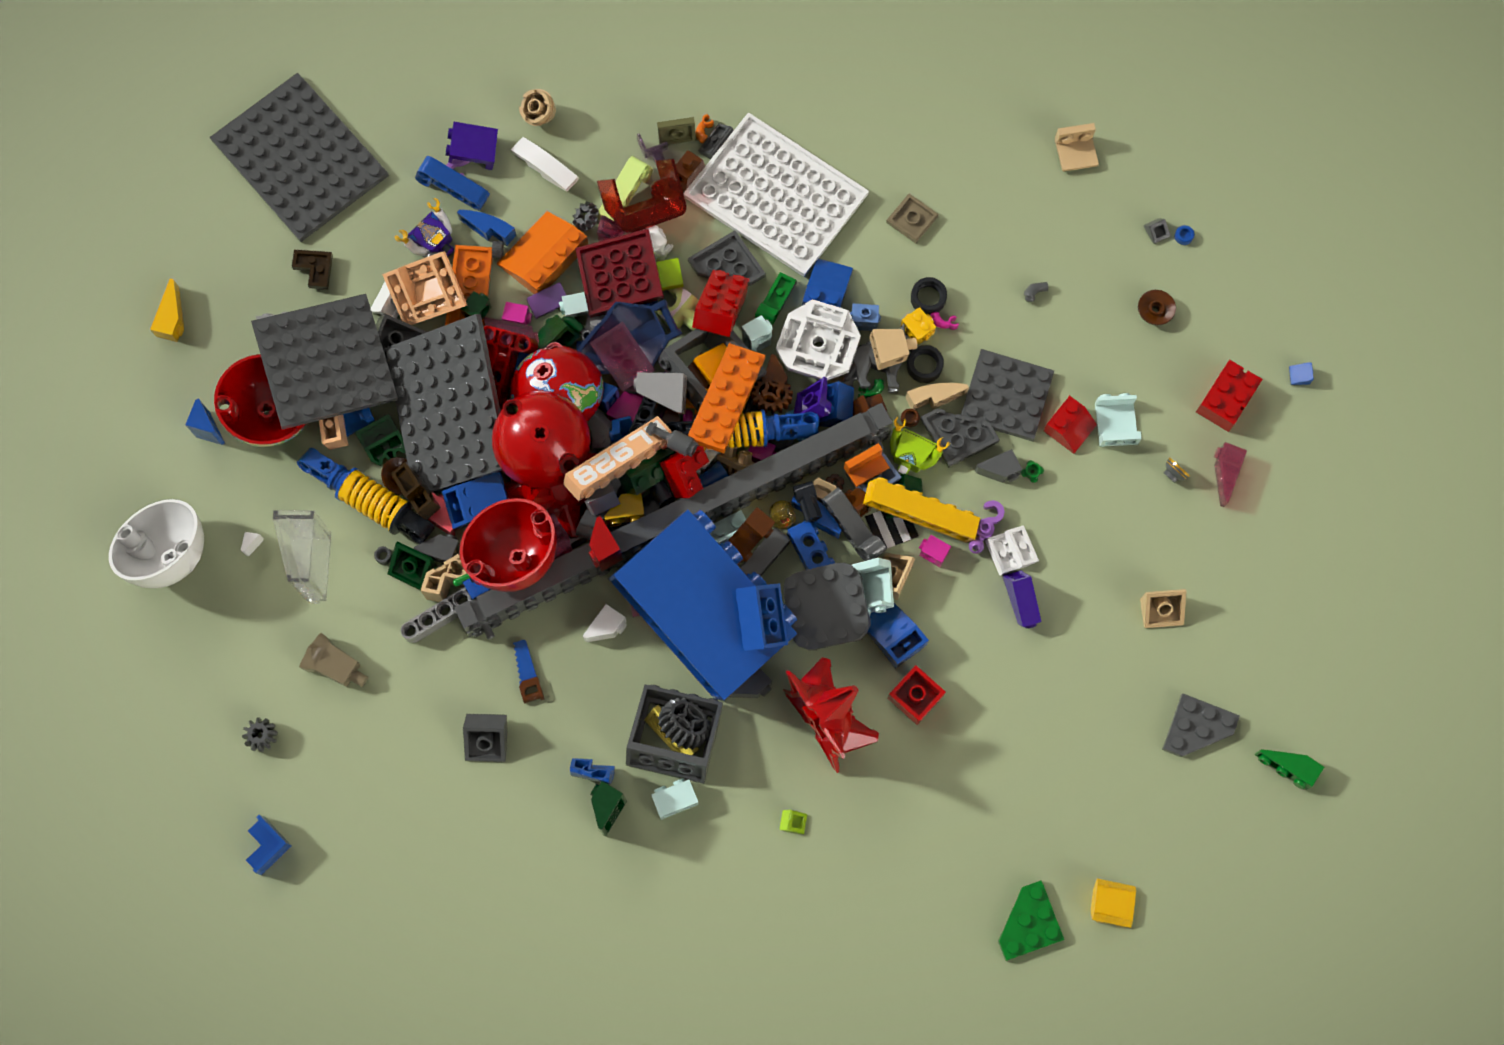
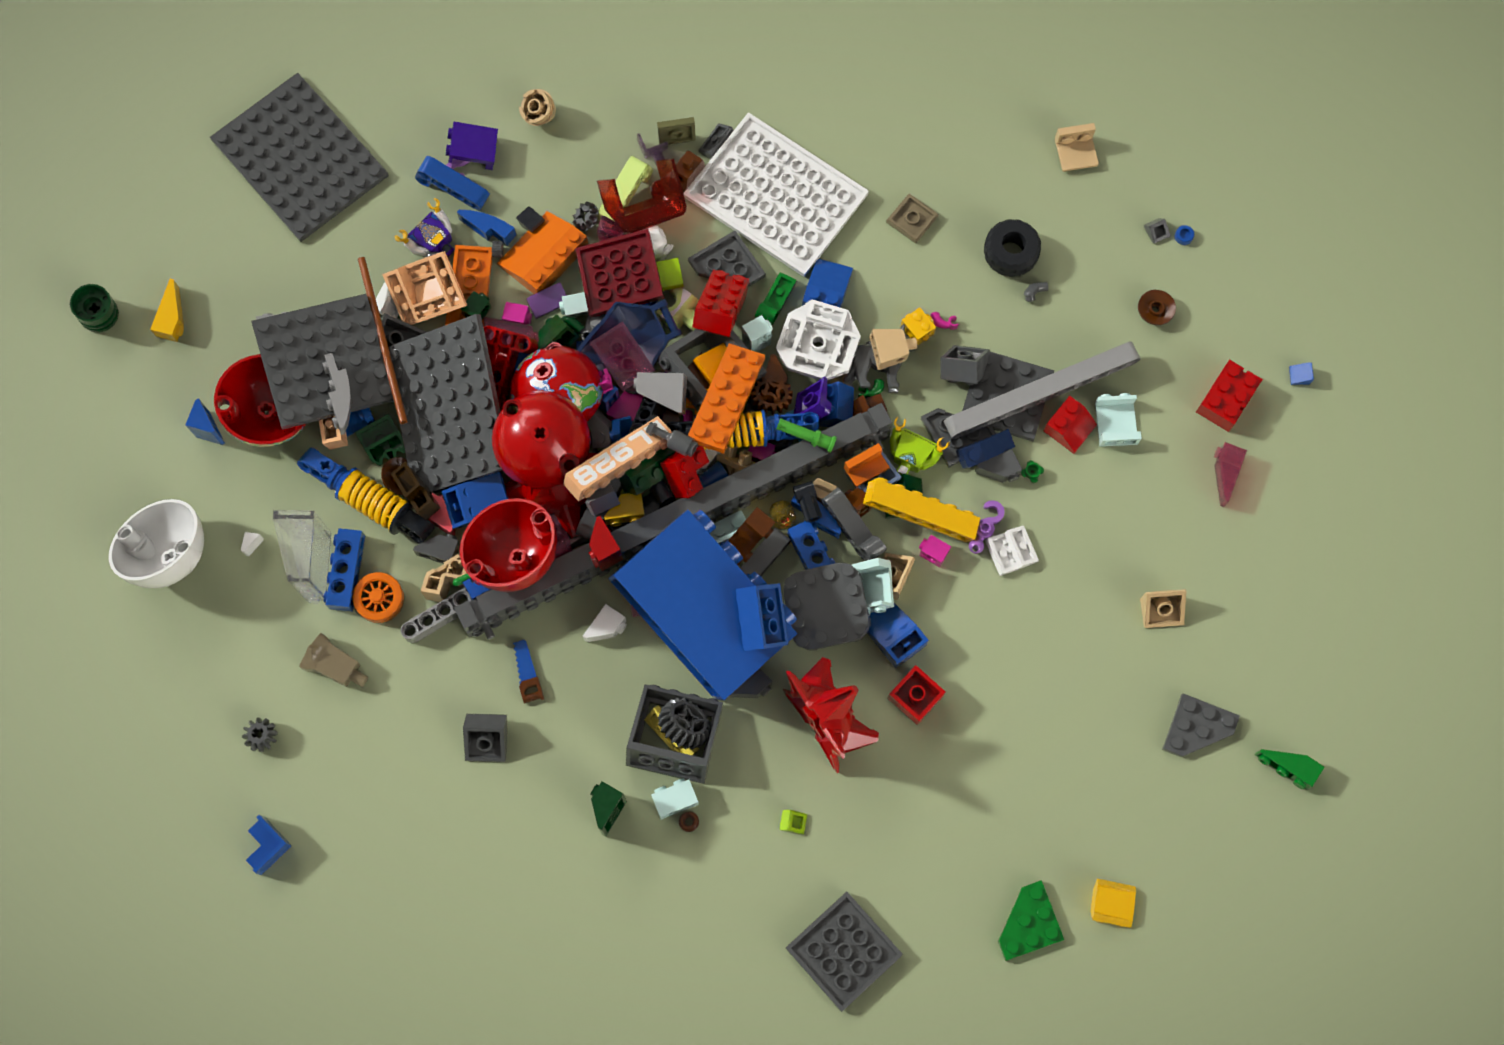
(87, 301): none -> dark green wheel
(318, 264): dark brown plate -> none
(340, 394): none -> light grey slope
(342, 540): none -> blue brick
(378, 597): none -> orange wheel
(382, 341): none -> dark orange piece
(387, 560): dark grey axle -> none
(410, 565): dark green slope -> none
(530, 219): none -> black slope
(545, 164): white slope -> none
(586, 770): blue slope -> none
(606, 383): none -> dark pink arm
(686, 815): none -> reddish brown plate
(700, 133): orange arm -> none
(815, 437): none -> bright green pin
(835, 477): reddish brown plate -> none
(844, 951): none -> dark grey plate
(865, 316): medium blue head -> none
(891, 530): sticker -> none
(912, 417): reddish brown plate -> none
(926, 350): black tyre -> none
(933, 283): black tyre -> none
(935, 394): tan slope -> none
(964, 364): none -> dark grey slope
(985, 449): none -> dark blue slope
(1014, 232): none -> black tyre
(1022, 598): dark purple slope -> none
(1041, 390): none -> light grey beam
(1174, 471): dark grey piece -> none

